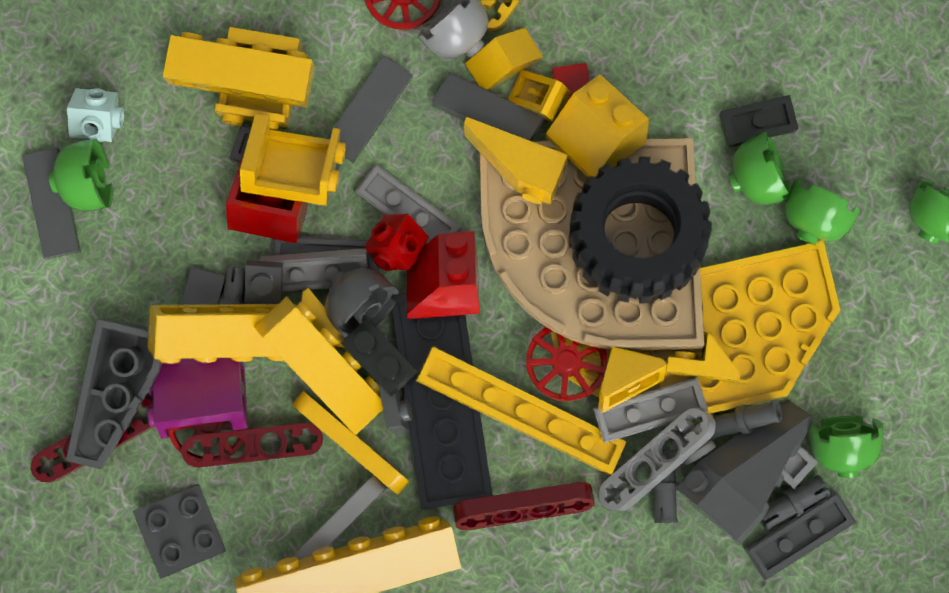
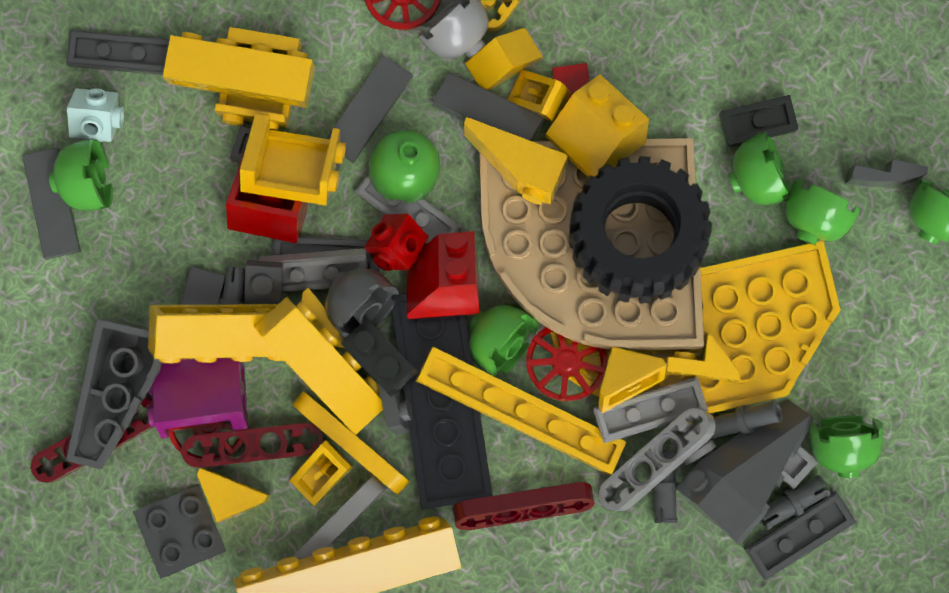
(117, 52): none -> dark grey tile
(229, 496): none -> yellow slope
(321, 472): none -> yellow slope
(404, 166): none -> bright green cylinder
(499, 337): none -> bright green cylinder
(895, 174): none -> dark grey slope

